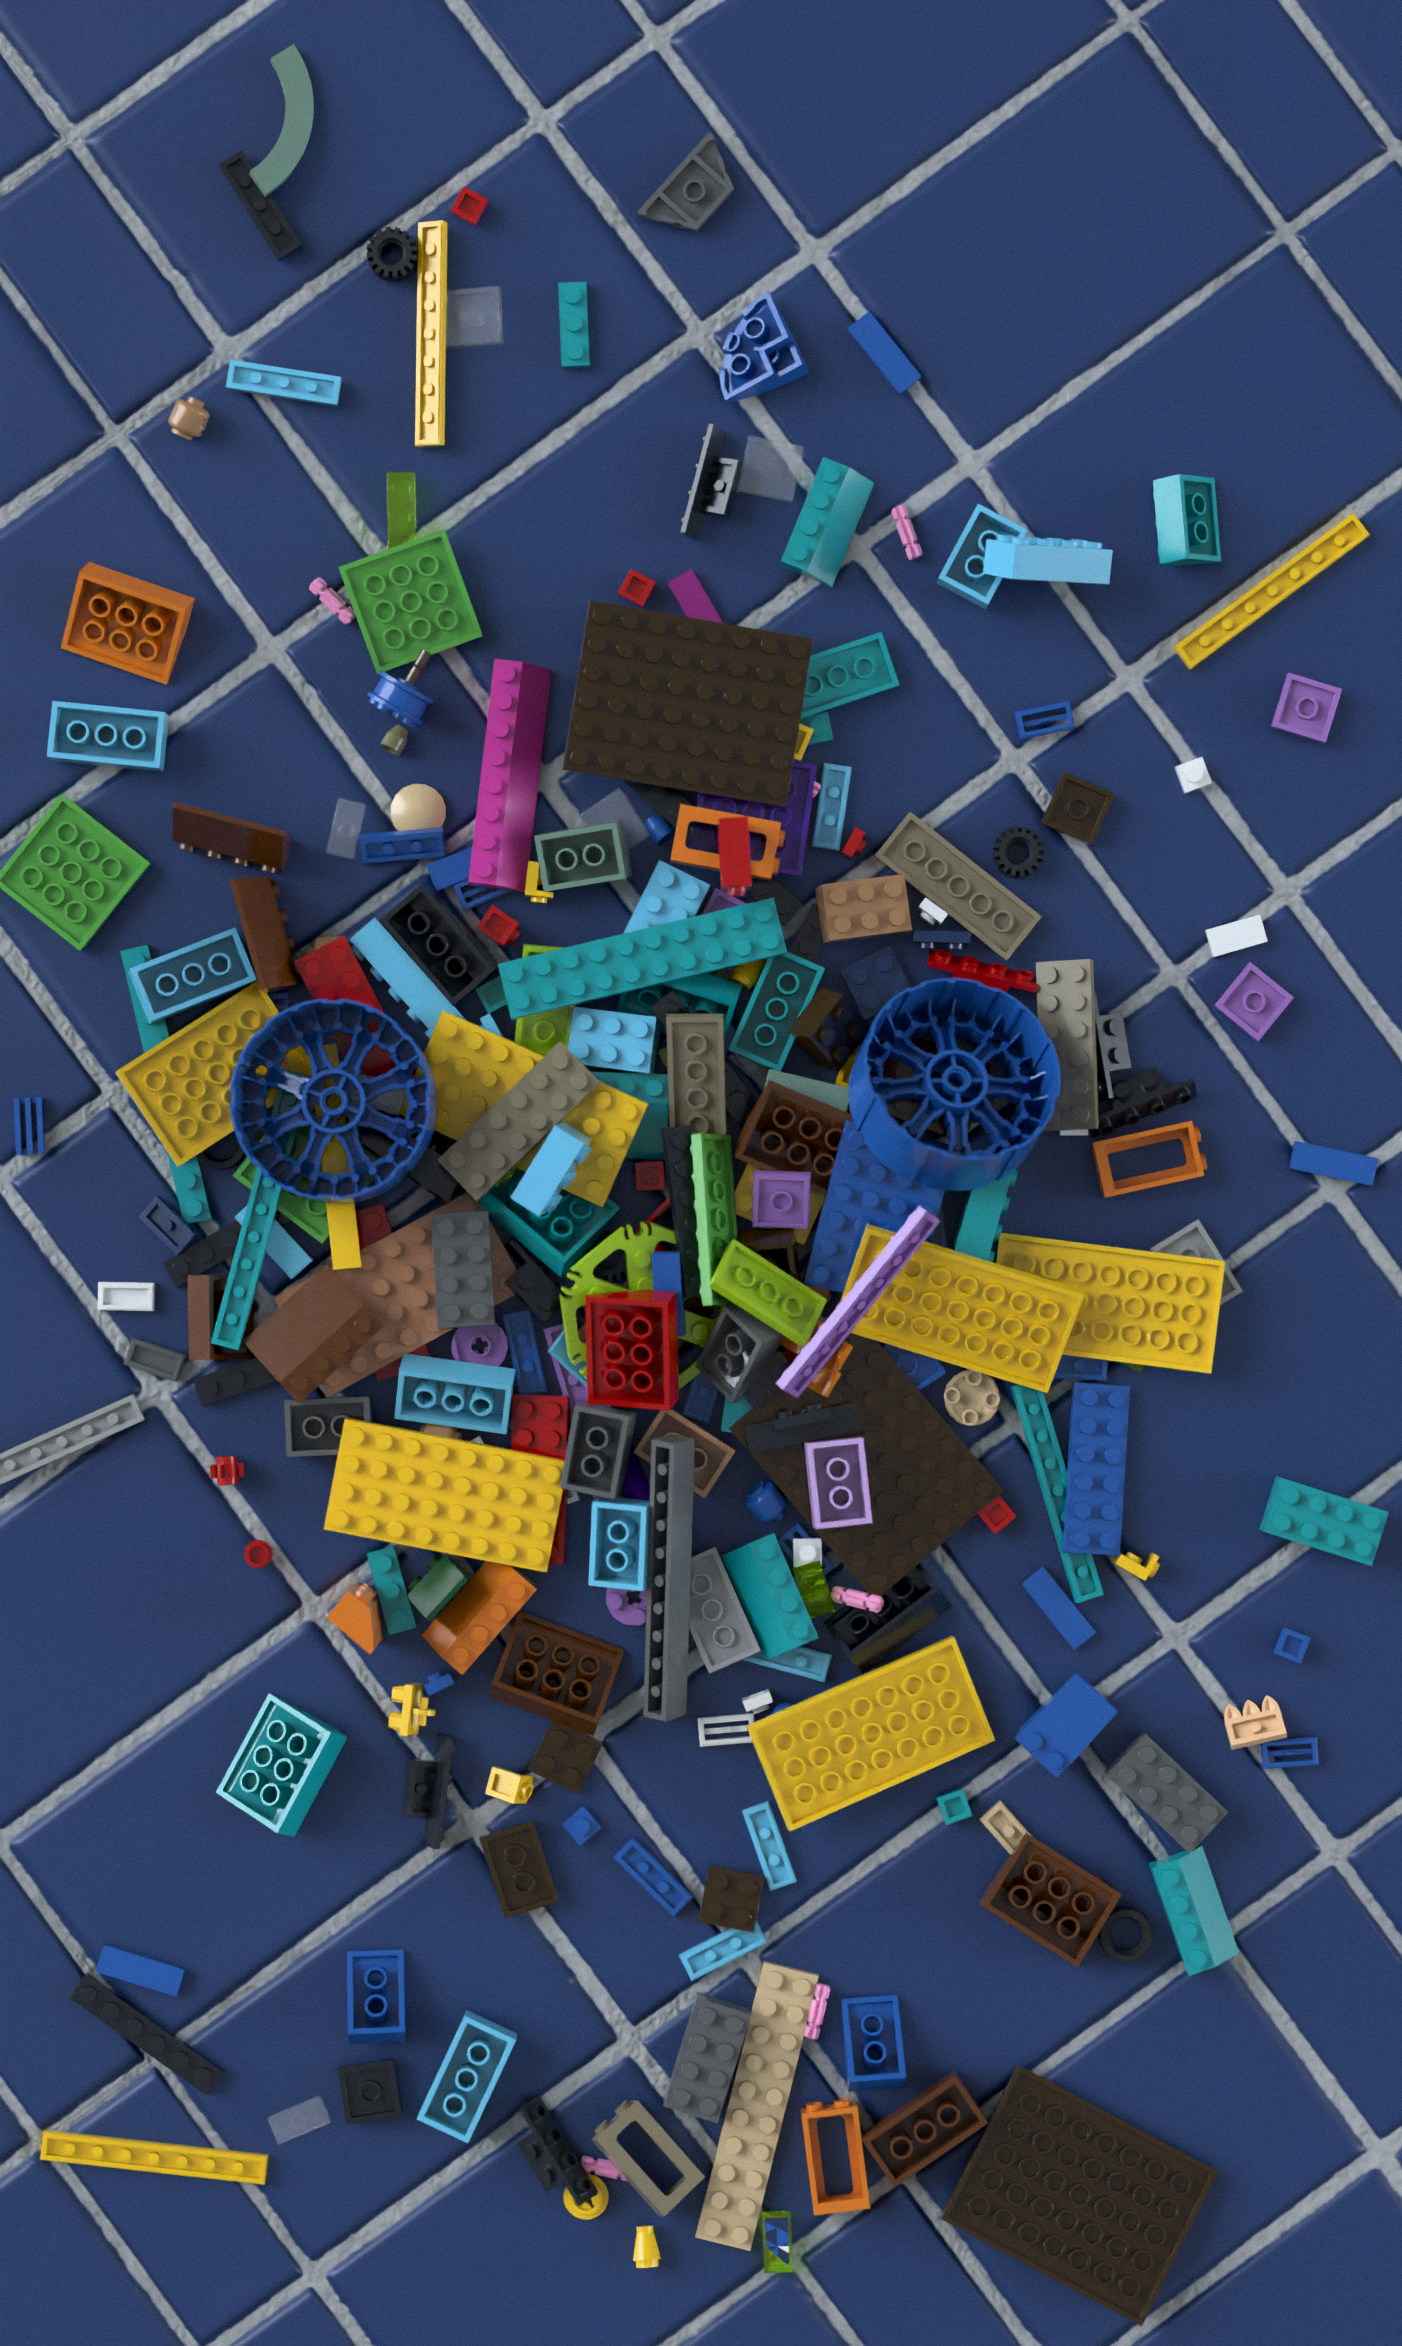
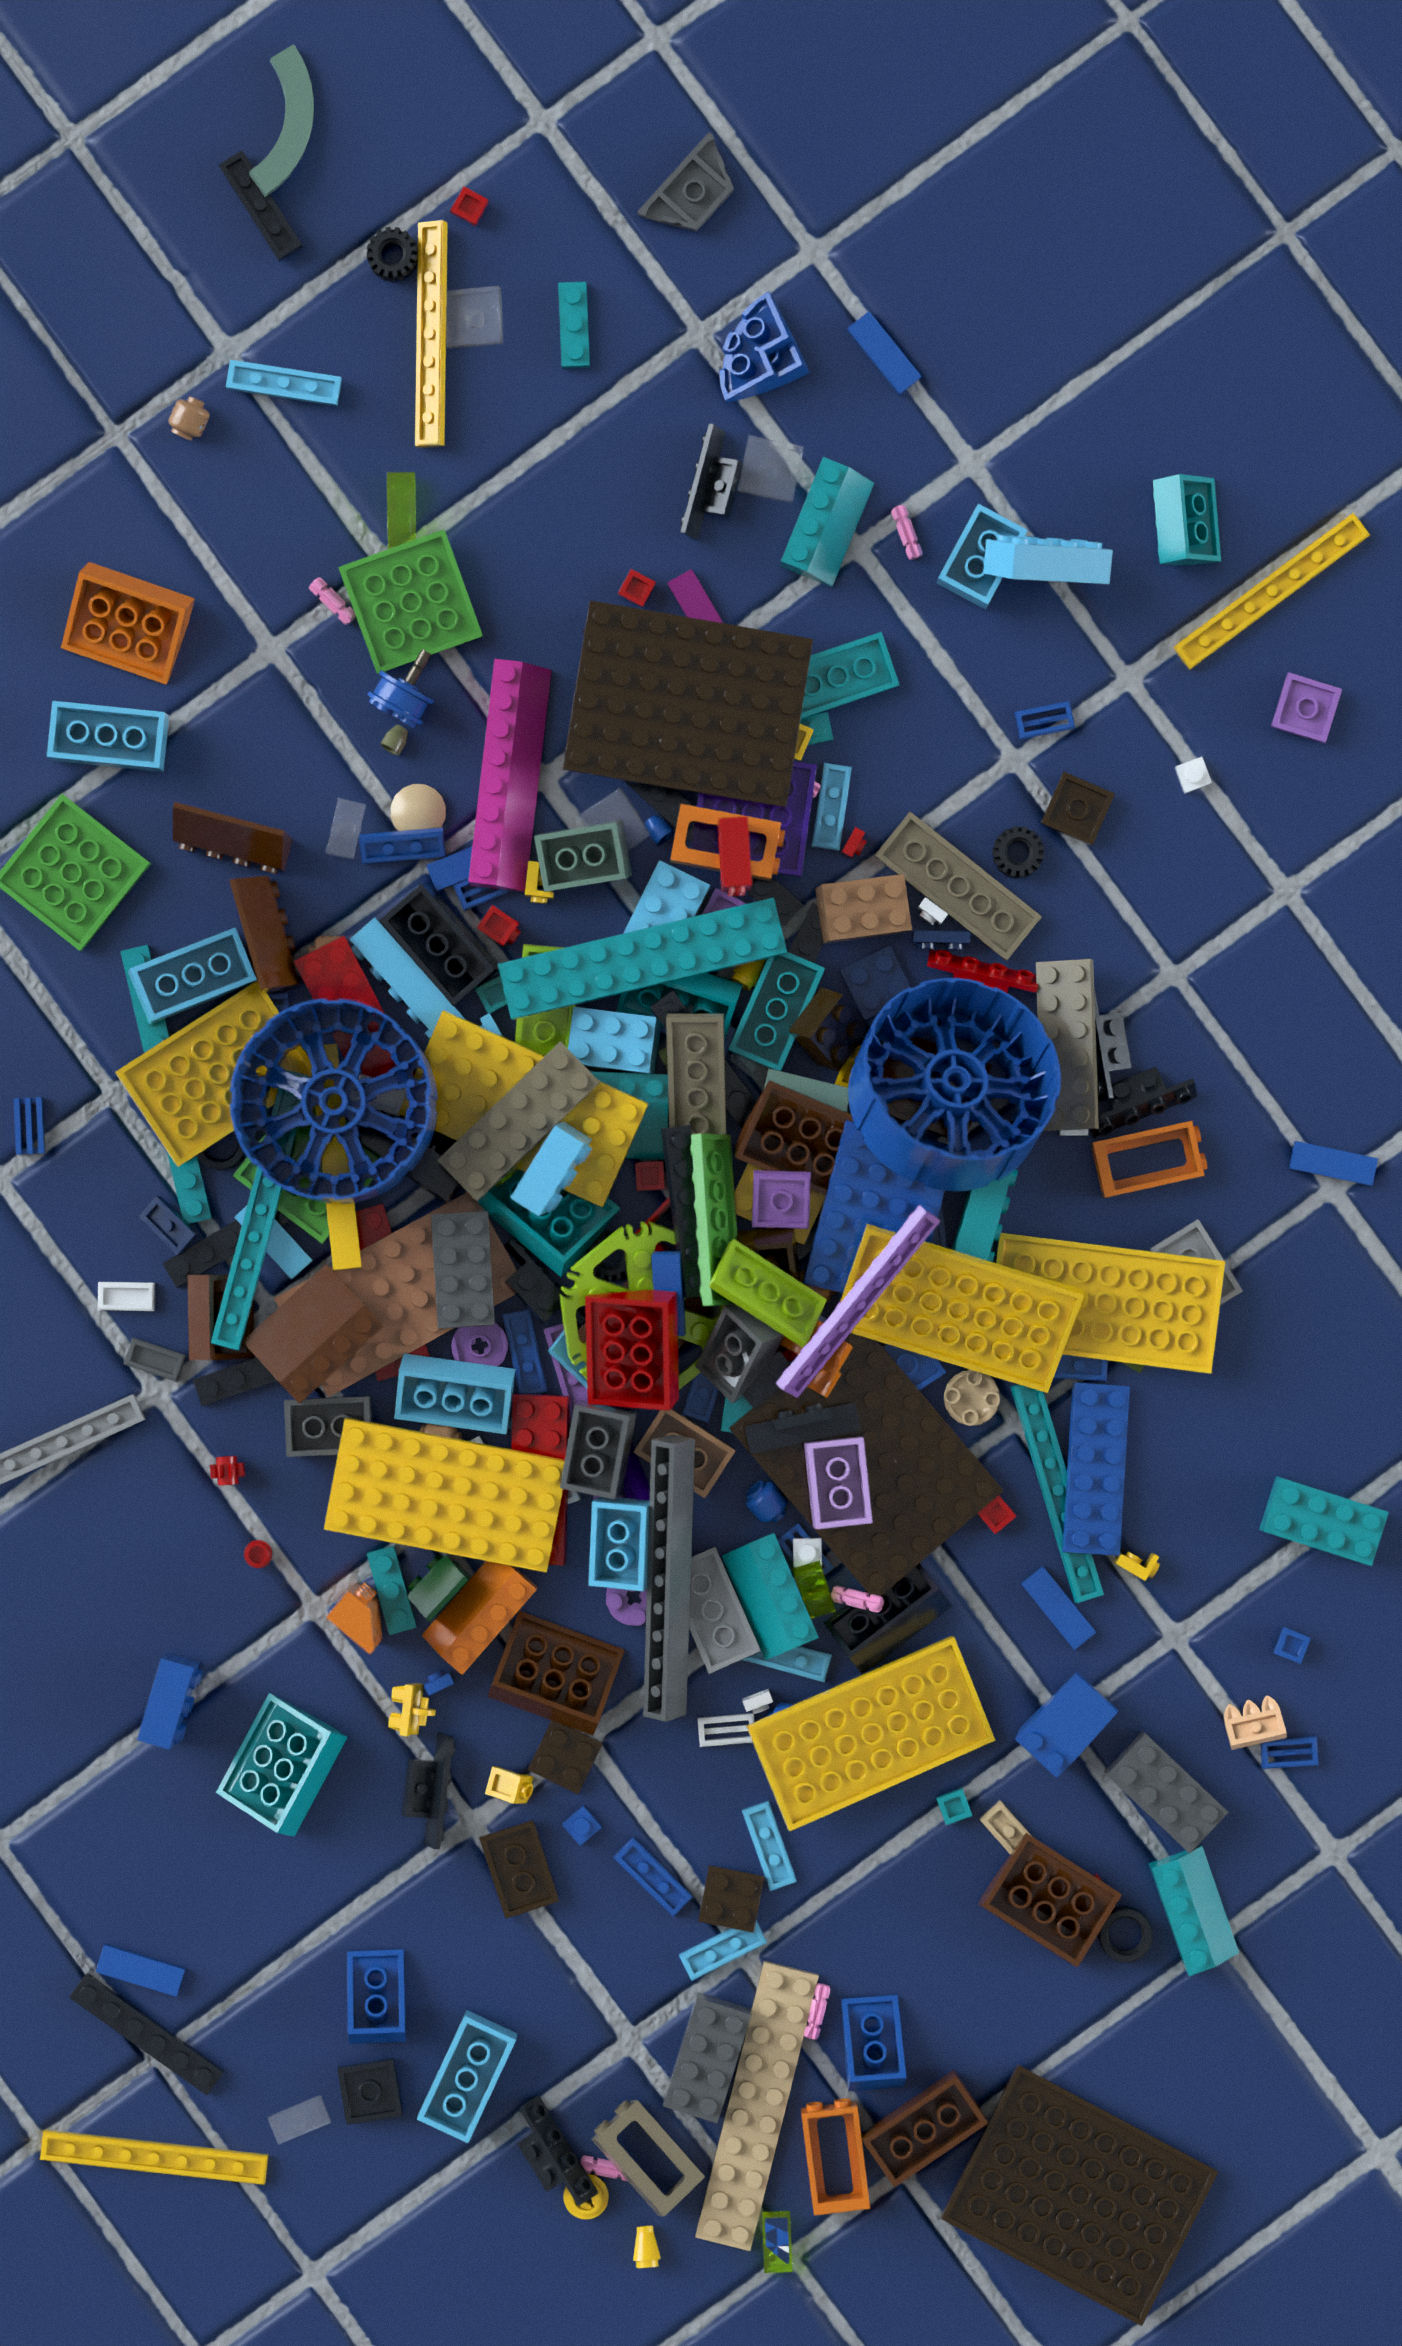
(170, 1701): none -> blue brick
(1236, 935): white tile -> none
(1253, 1001): medium lavender plate -> none

